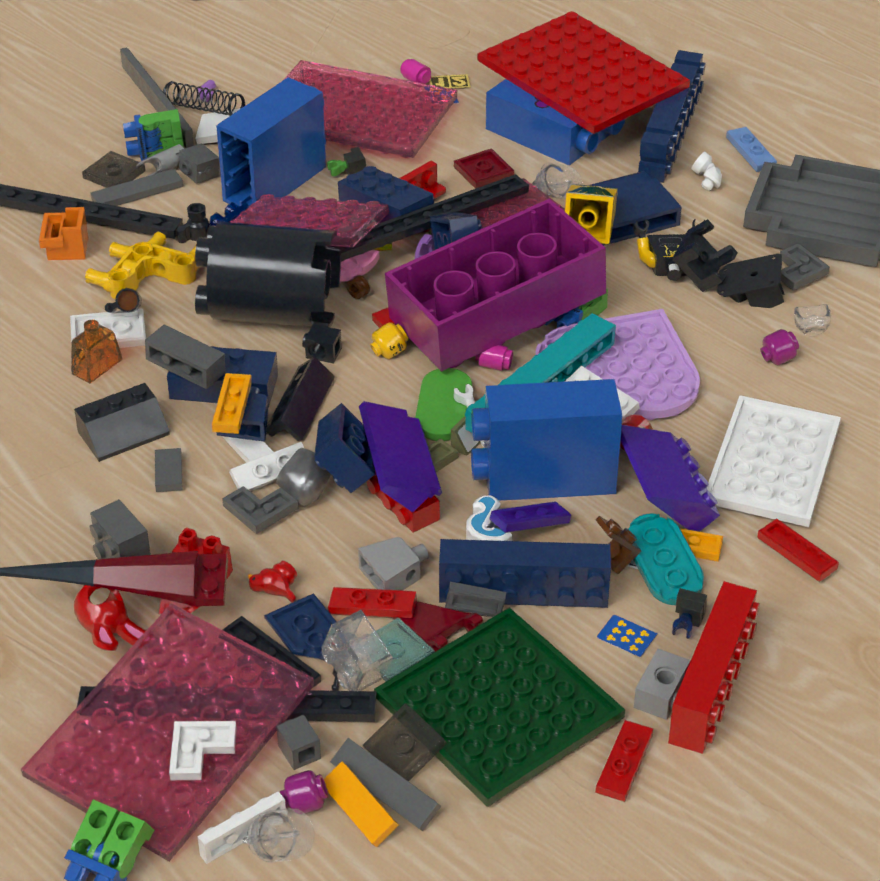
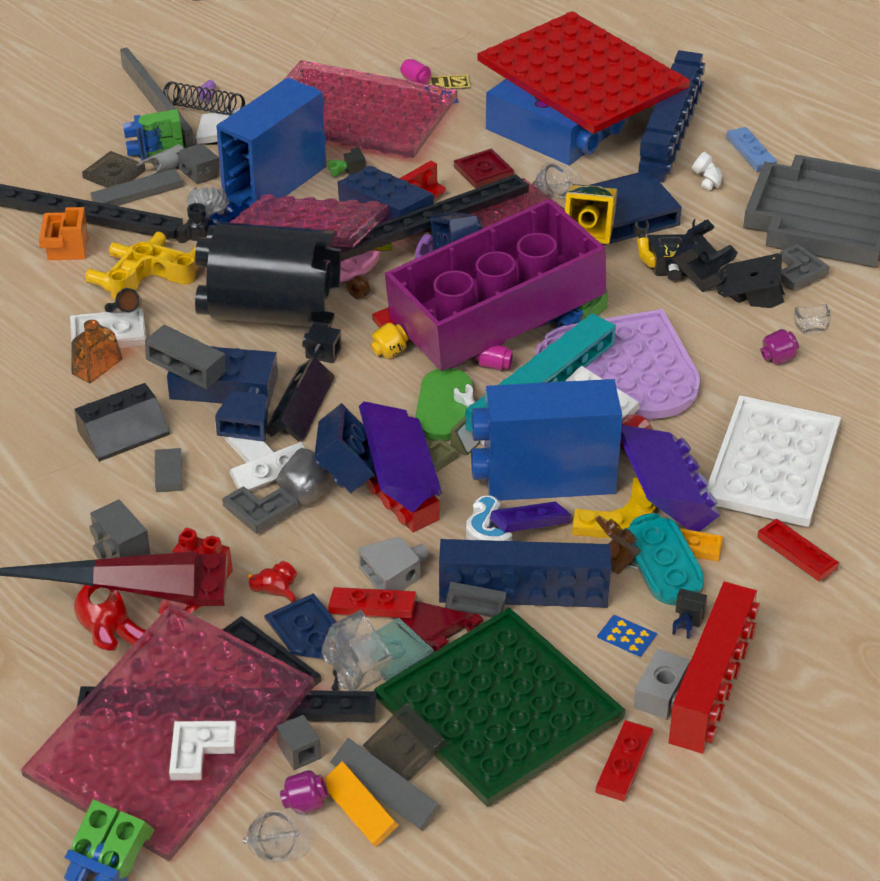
(213, 199): none -> light grey hair
(230, 833): white plate -> none
(231, 403): light orange plate -> none
(586, 525): none -> yellow plate

